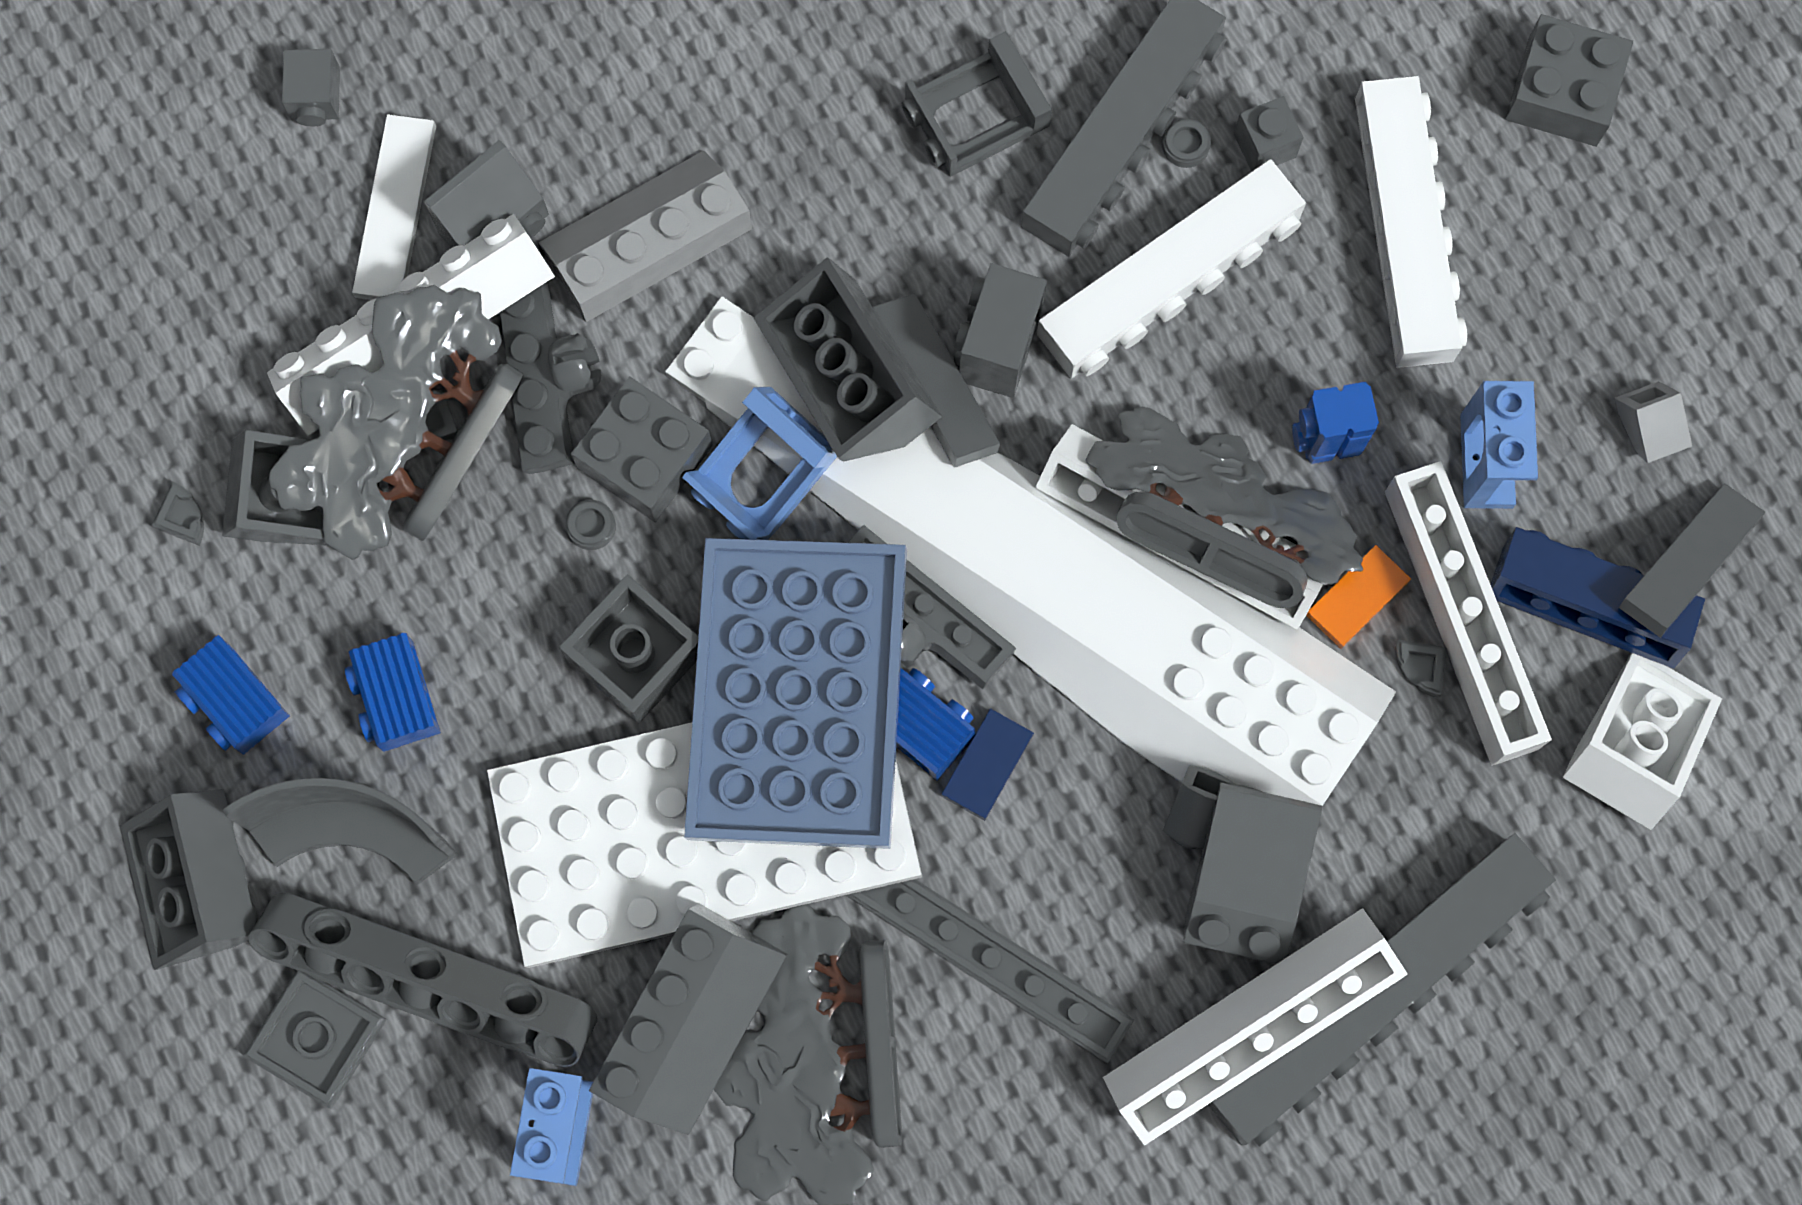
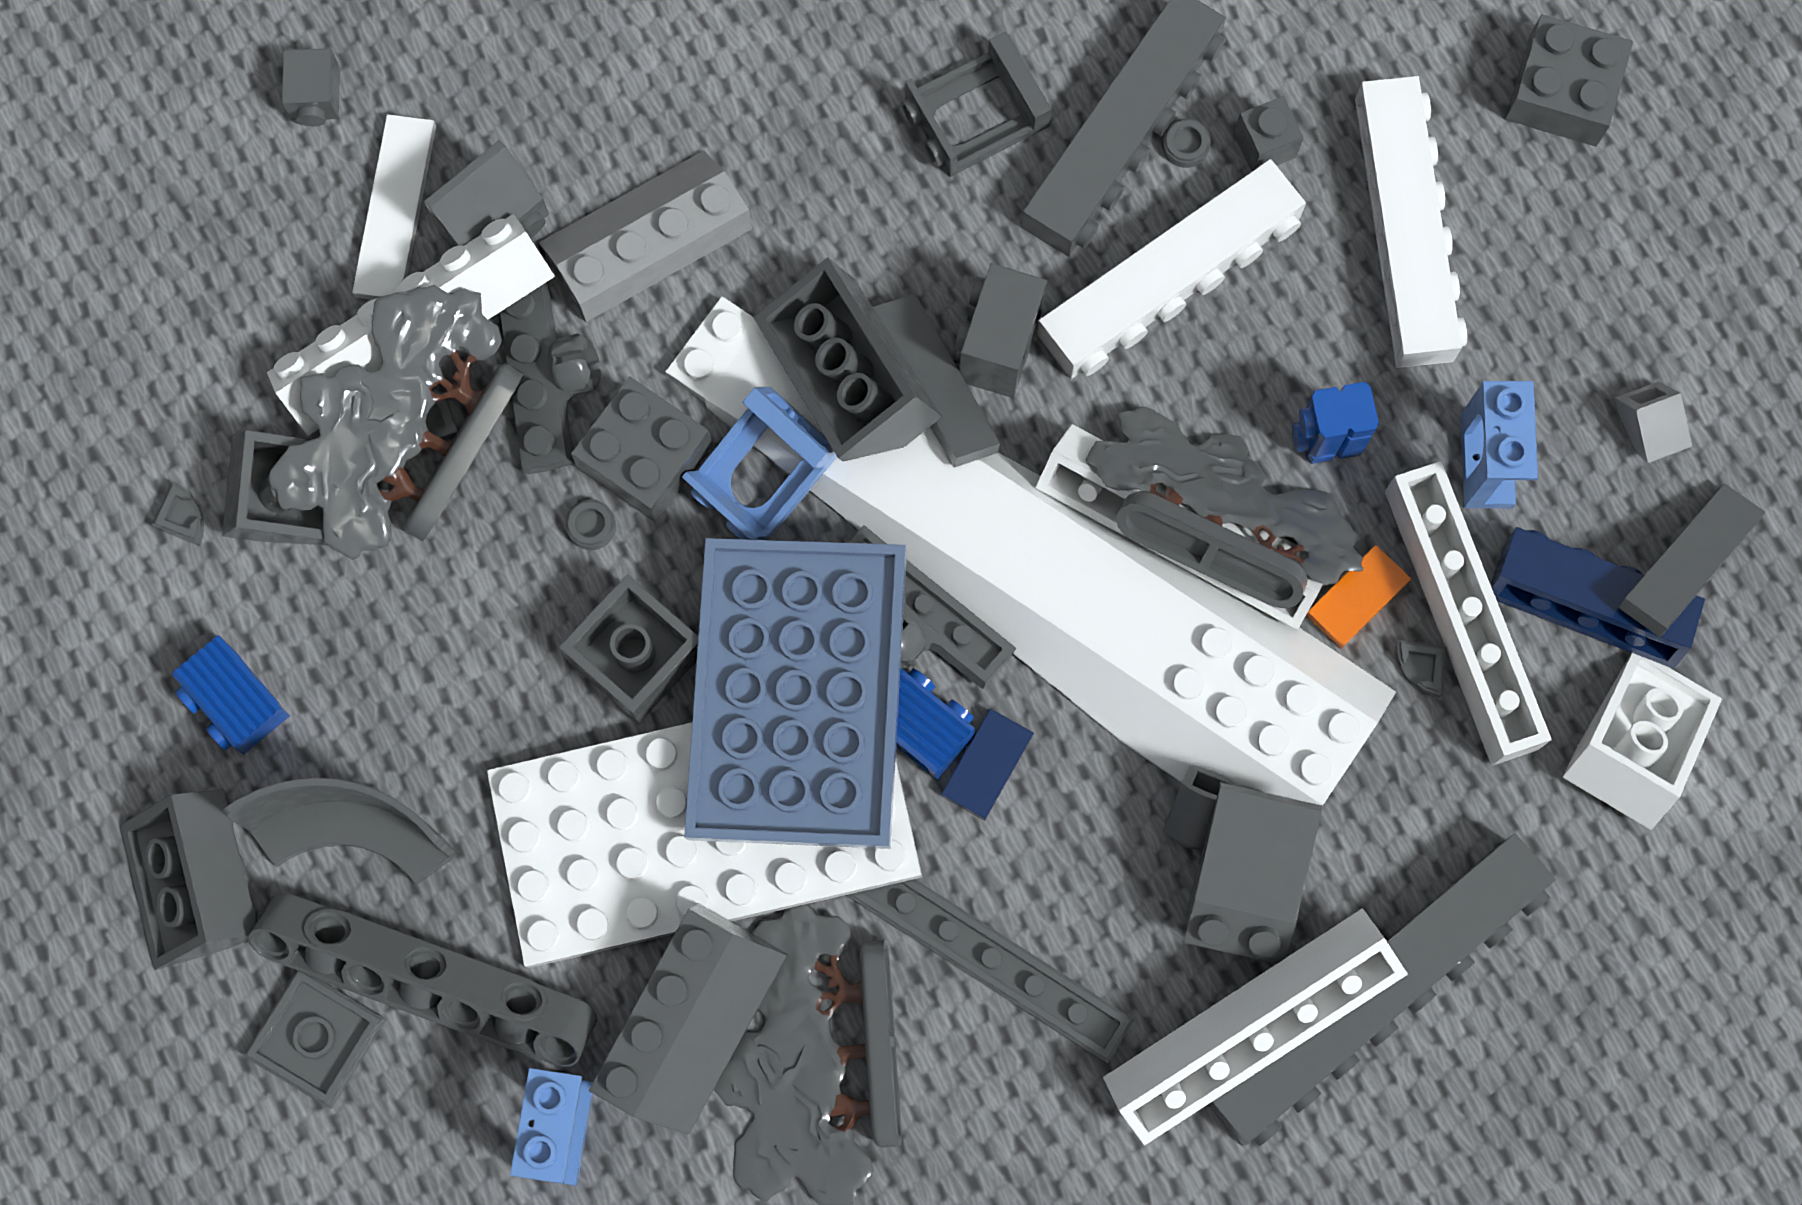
(392, 693): blue brick -> none

